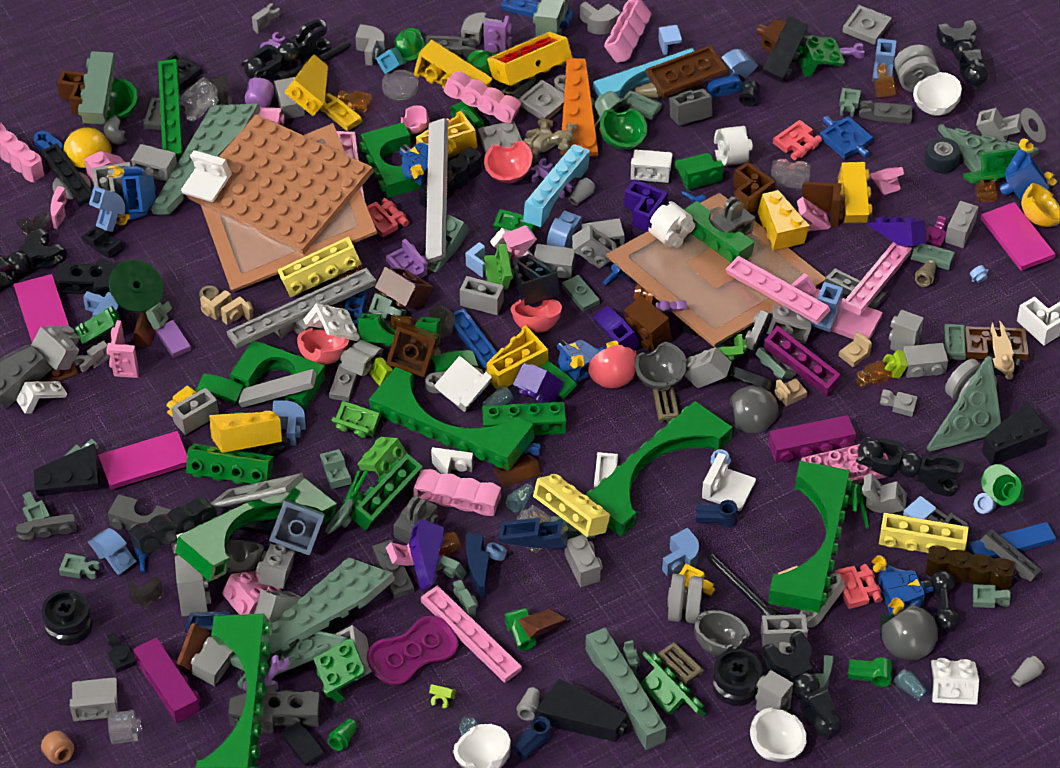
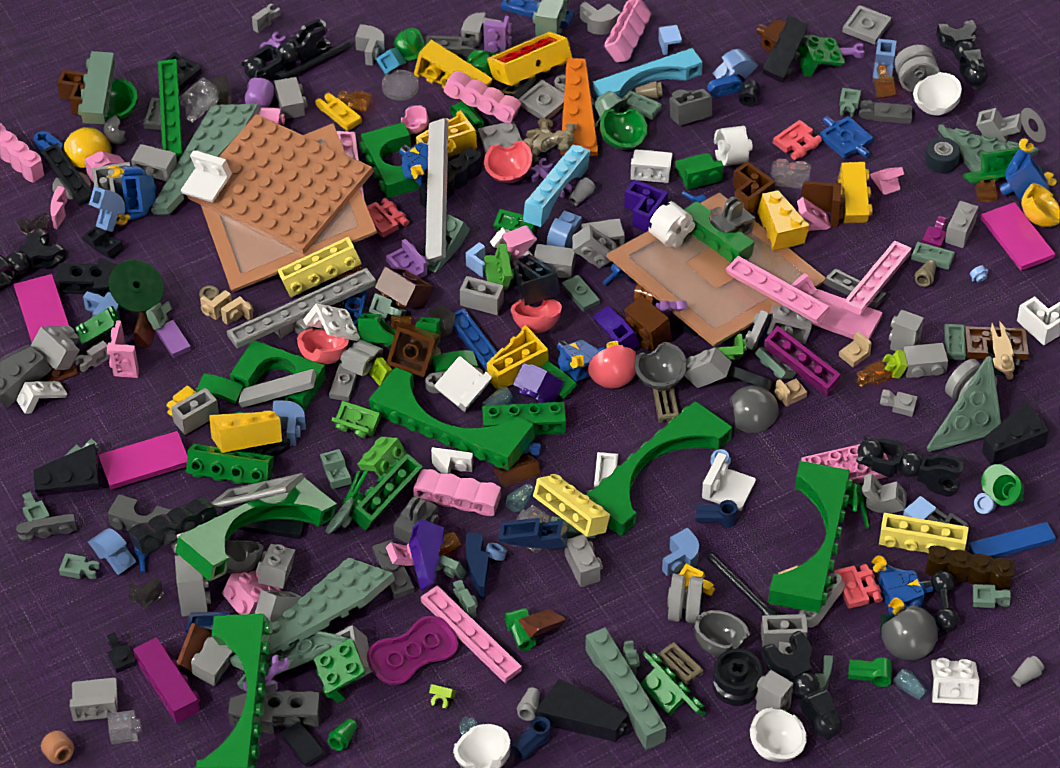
(67, 617): black wheel -> none
(296, 526): sand blue brick -> none
(309, 85): yellow slope -> none
(686, 71): reddish brown tile -> none
(811, 438): magenta brick -> none
(831, 296): medium blue brick -> none
(901, 232): dark purple slope -> none
(1000, 546): dark grey plate -> none

